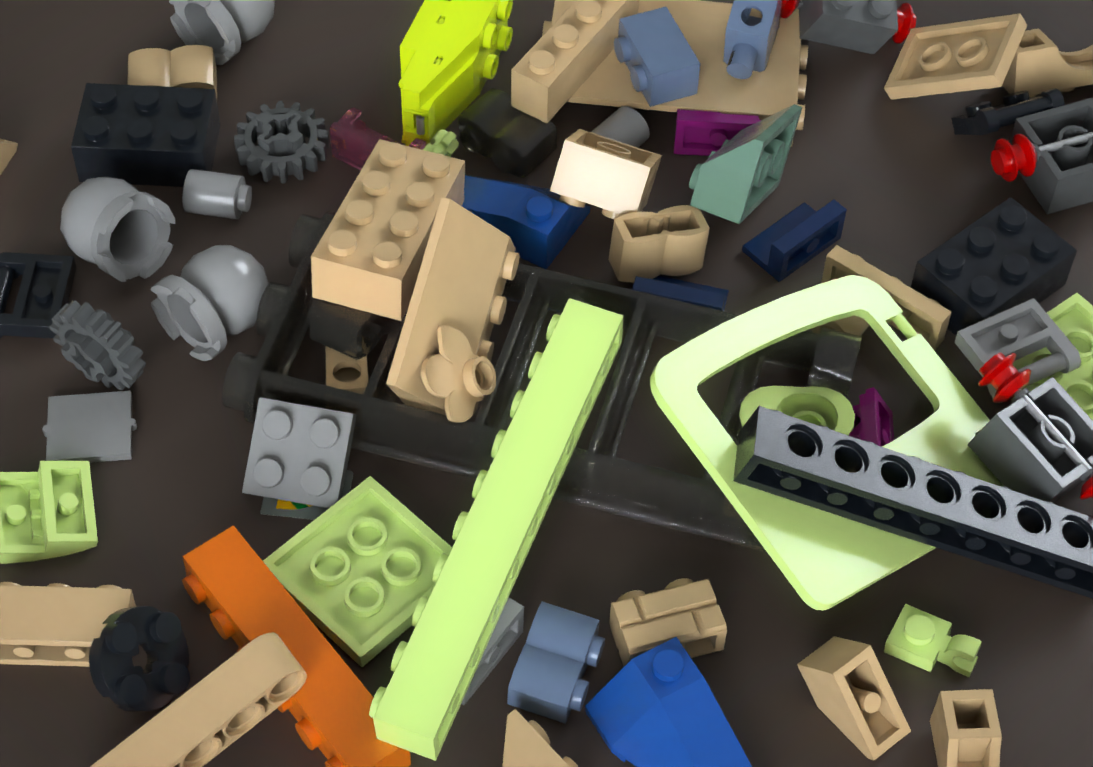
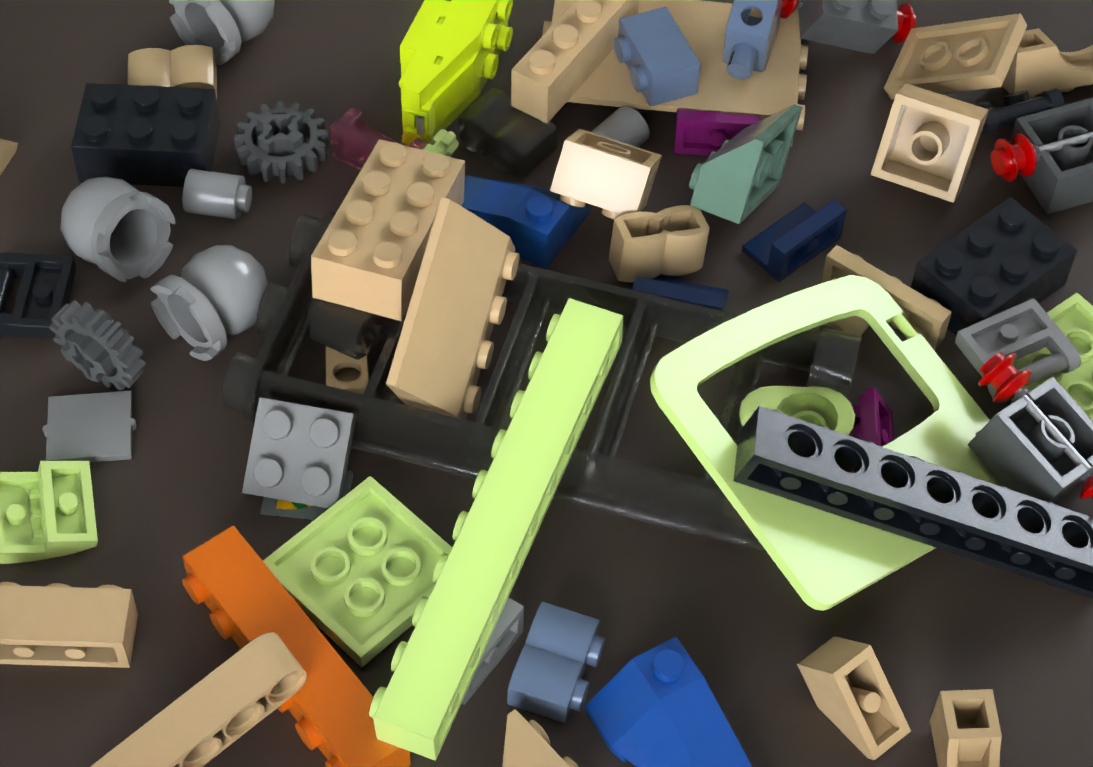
(166, 652): black plate -> none
(457, 374): tan plate -> none
(679, 611): tan brick -> none
(926, 639): yellowish green plate -> none
(929, 142): none -> tan brick

